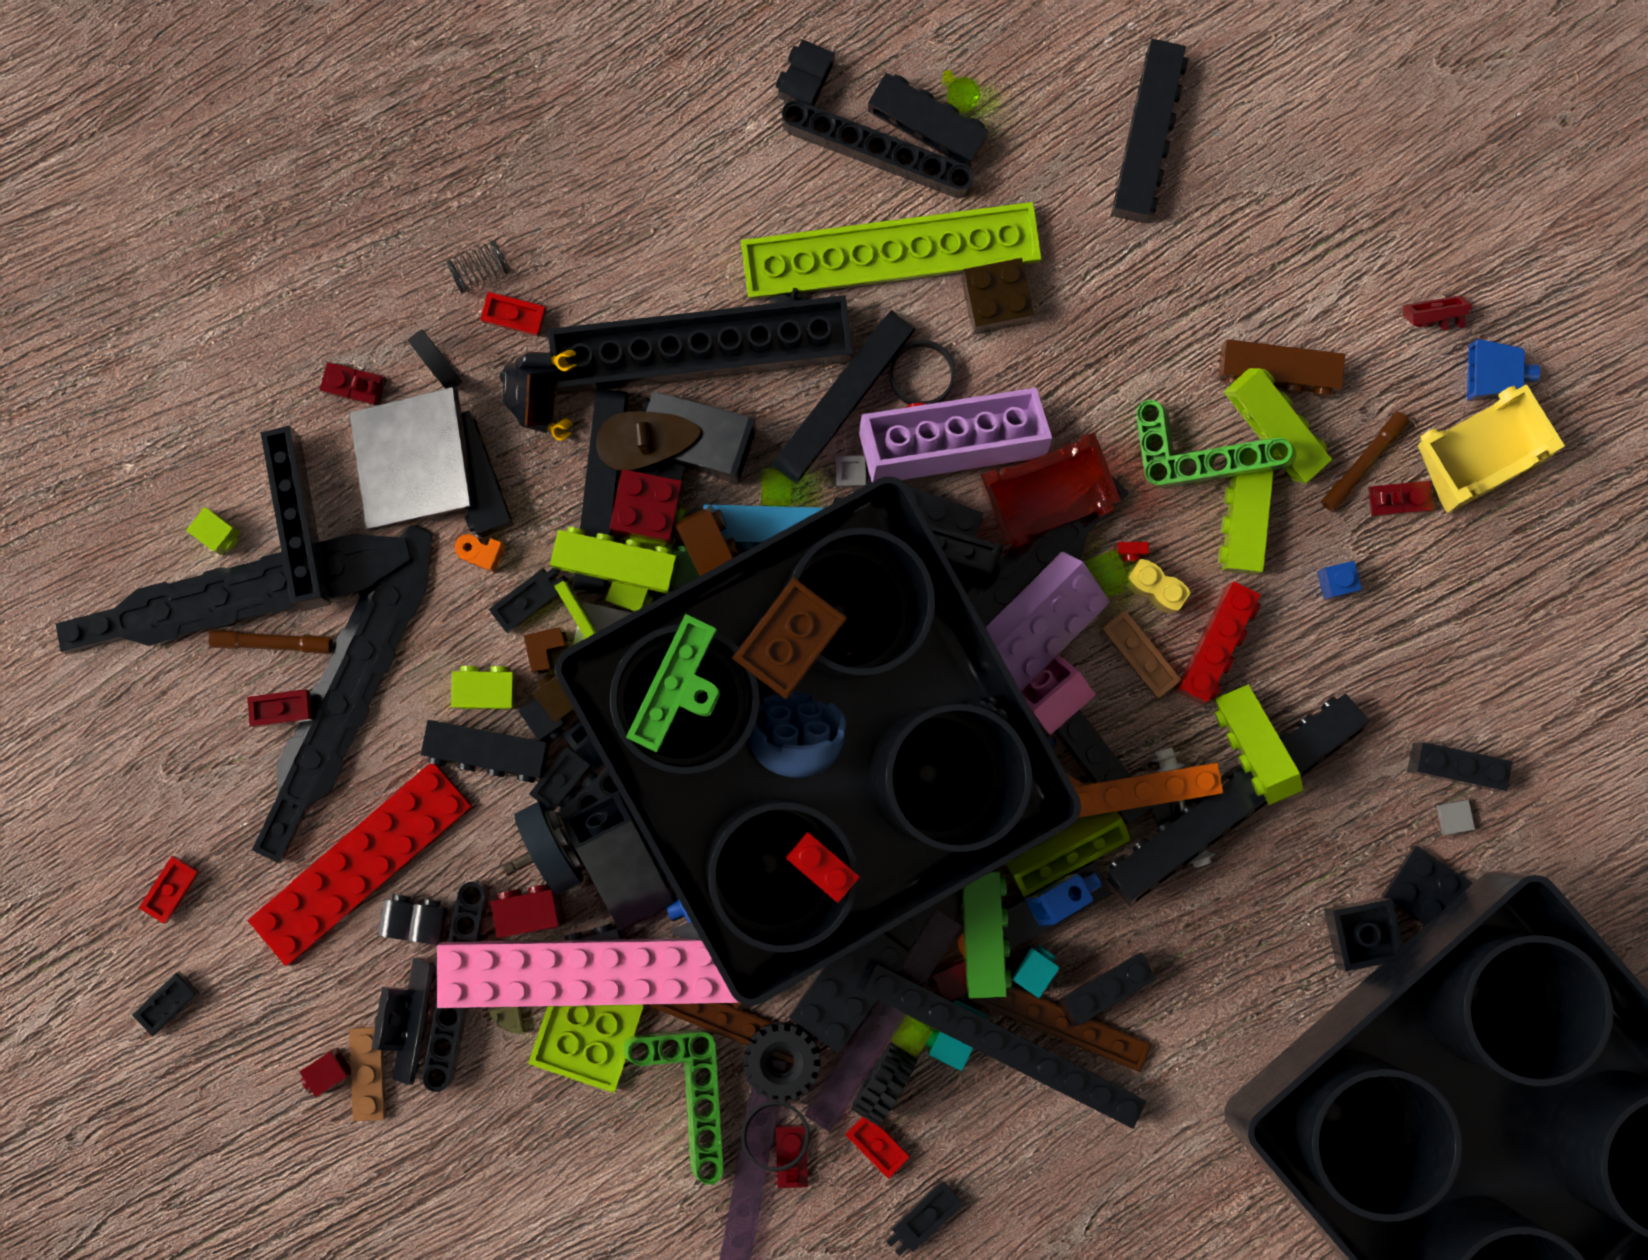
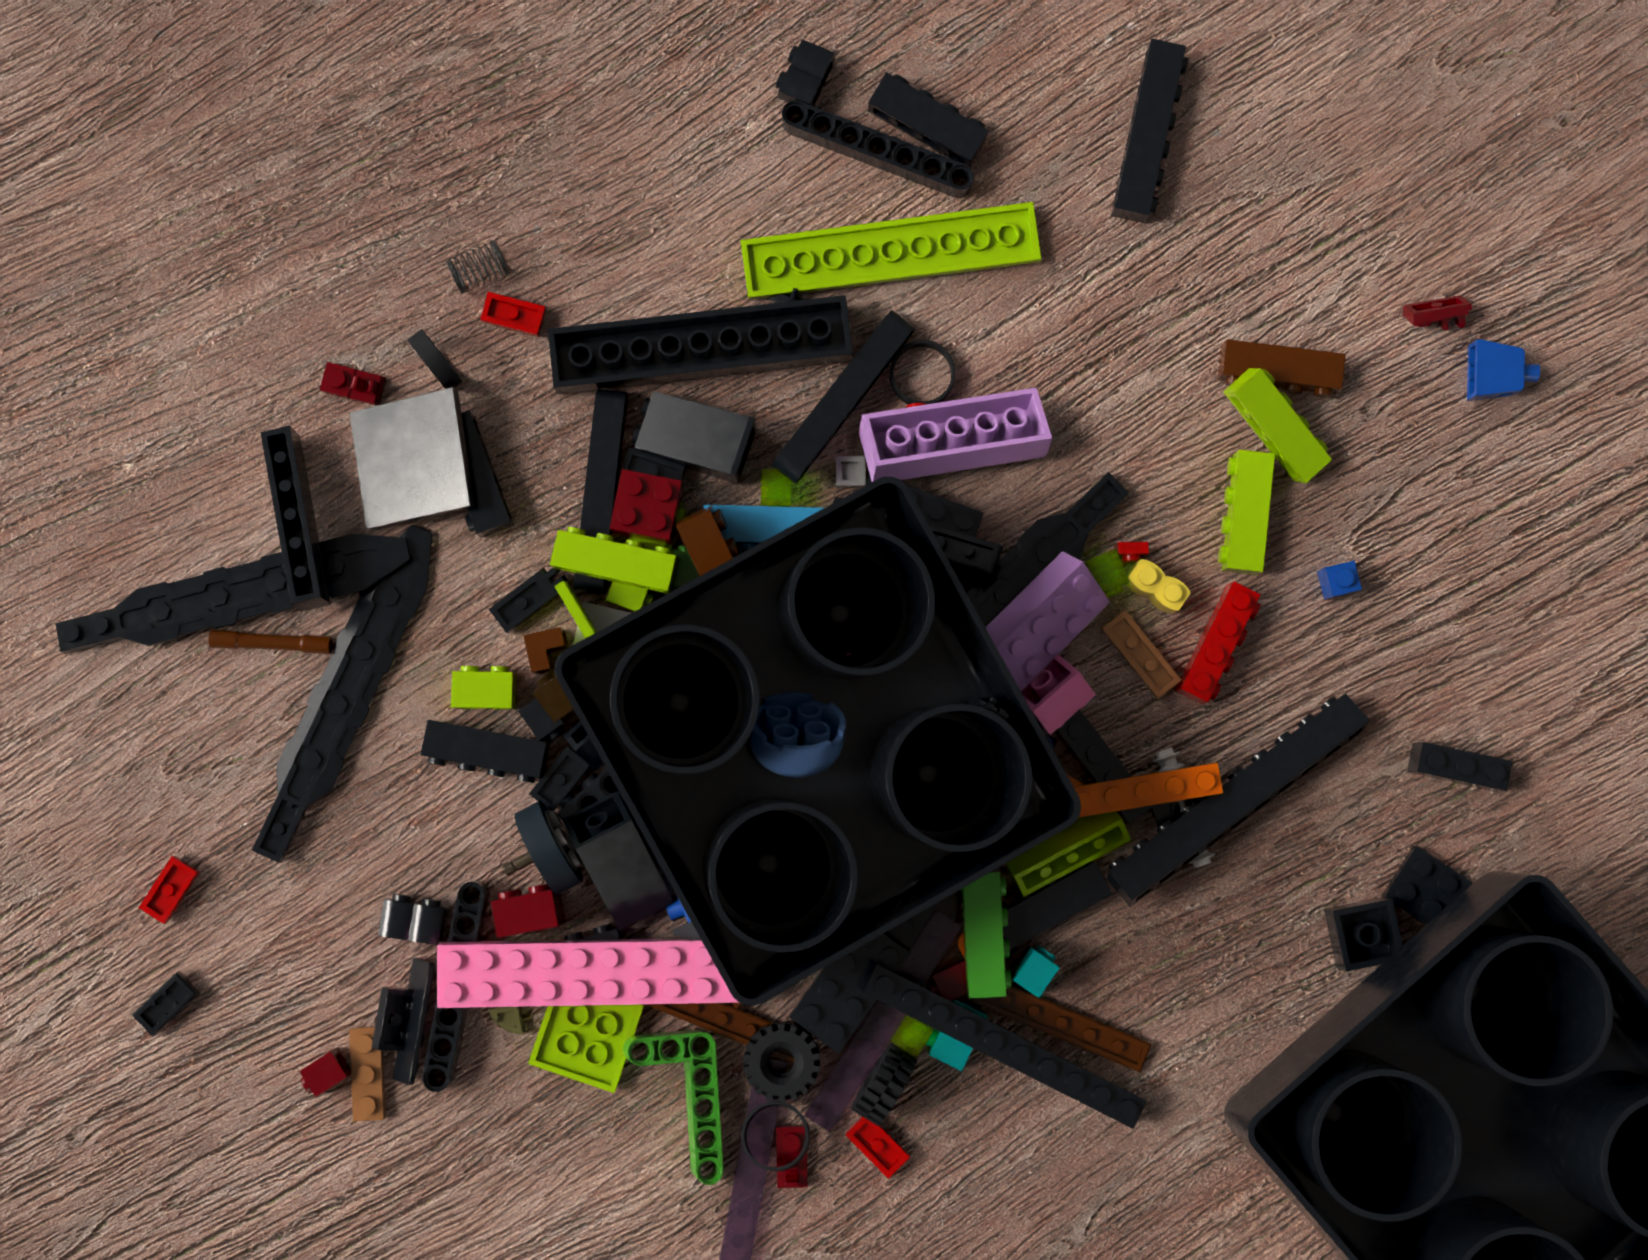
(214, 531): lime brick -> none
(279, 708): dark red plate -> none
(359, 863): red plate -> none
(476, 553): orange leg -> none
(531, 391): black torso -> none
(644, 439): dark brown shield -> none
(676, 685): bright green plate -> none
(789, 638): reddish brown tile -> none
(822, 867): red plate -> none
(924, 1218): black hinge -> none
(961, 92): clear neon green piece -> none
(997, 296): dark brown brick -> none
(1050, 491): clear red windscreen -> none
(1053, 902): blue torso -> none
(1106, 989): black brick -> none
(1204, 458): bright green beam -> none
(1258, 744): lime brick -> none
(1344, 487): reddish brown piece -> none
(1400, 498): dark red plate -> none
(1455, 817): light grey tile -> none
(1489, 448): light yellow windscreen -> none

